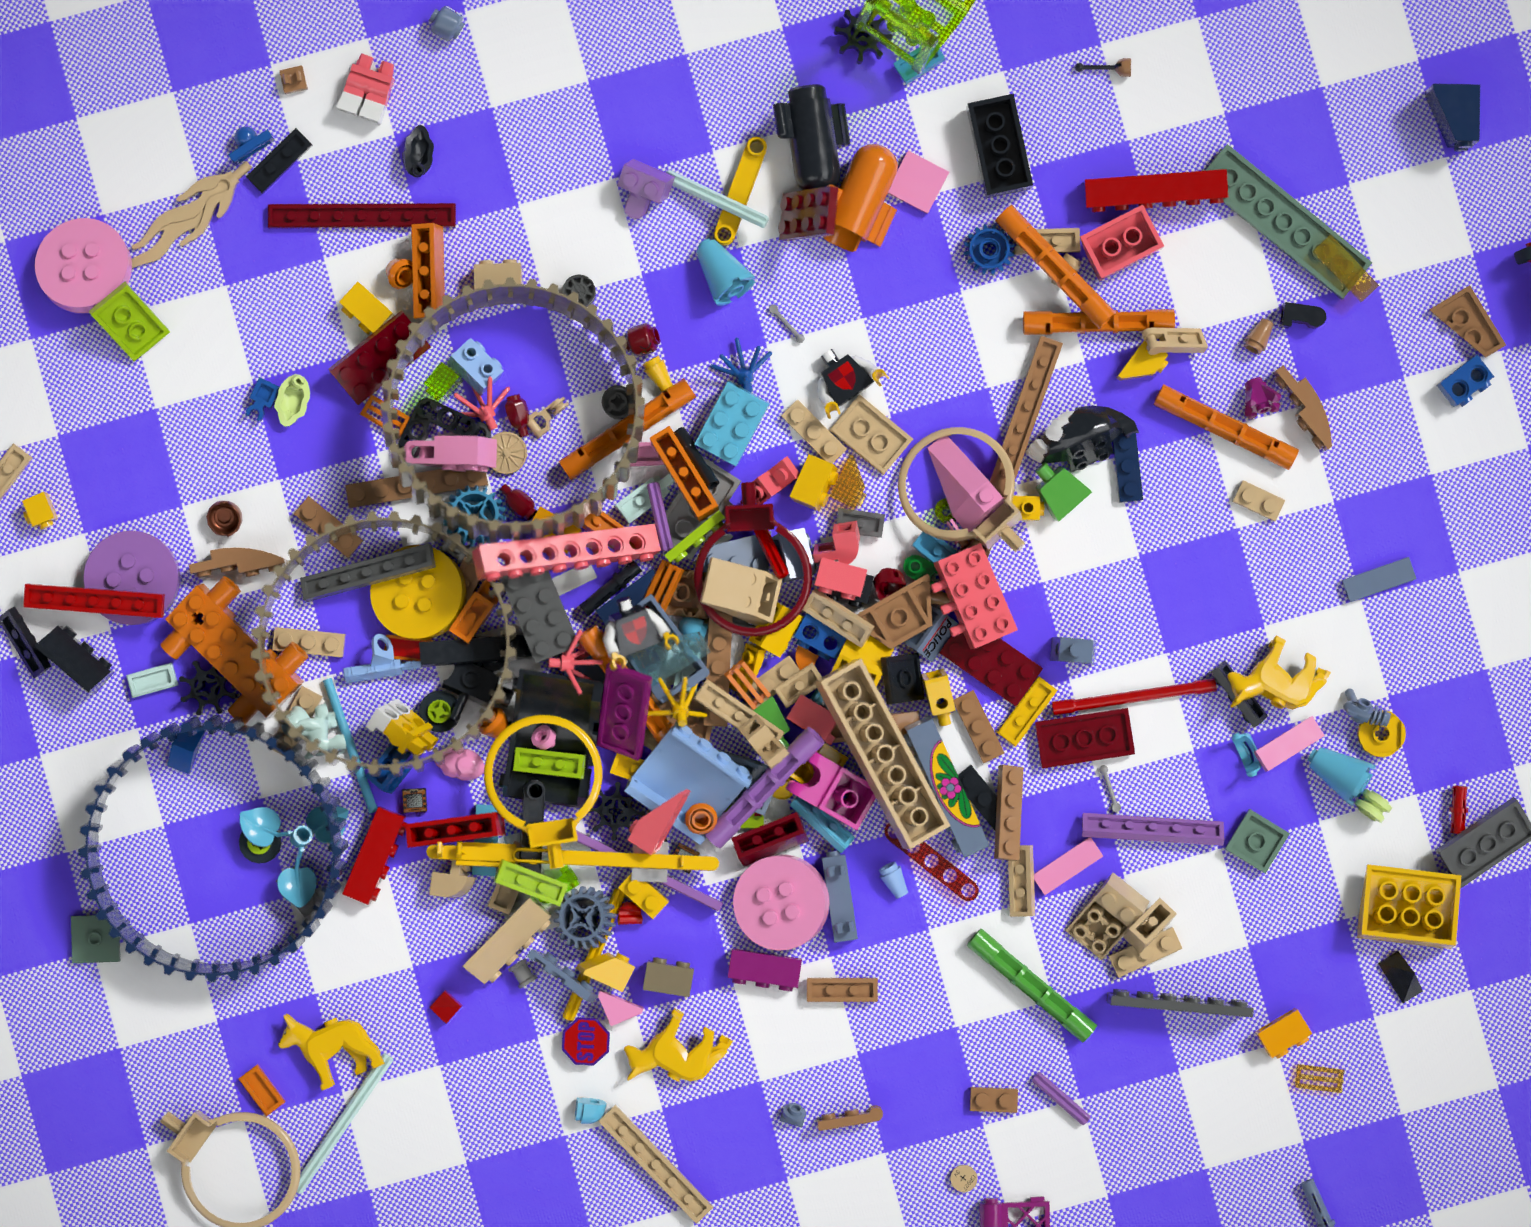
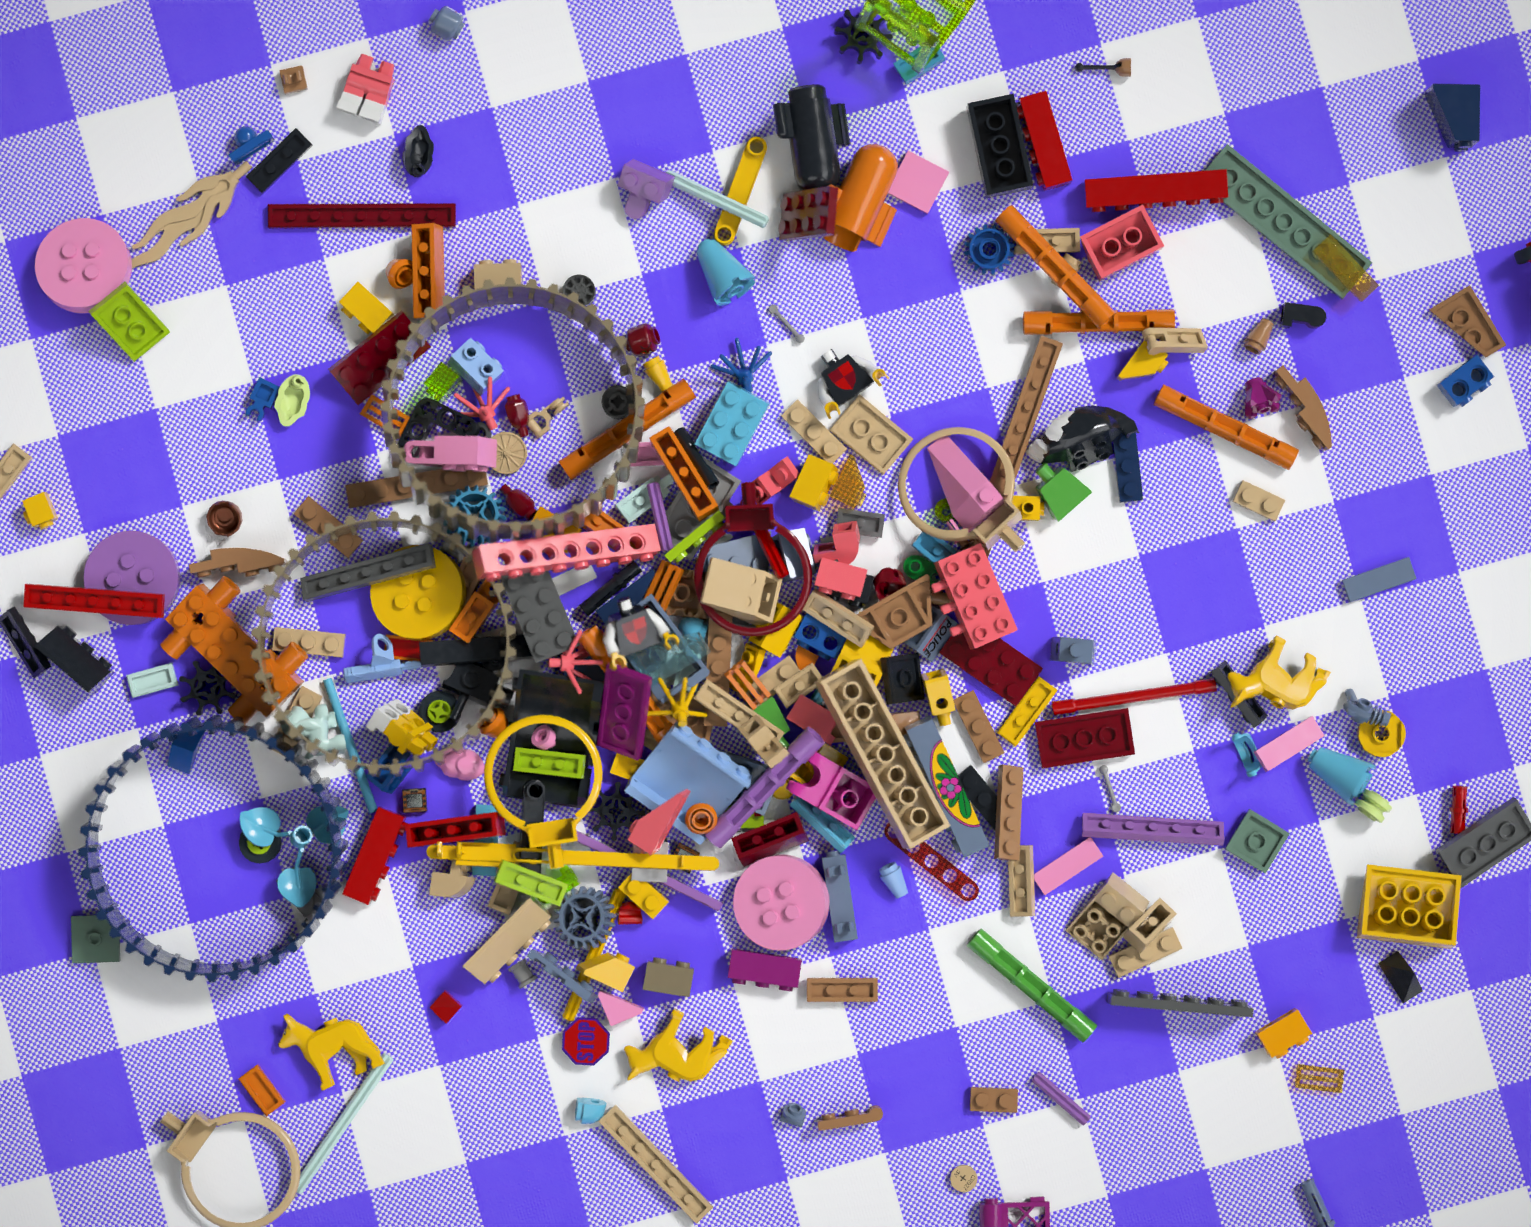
(1044, 141): none -> red brick

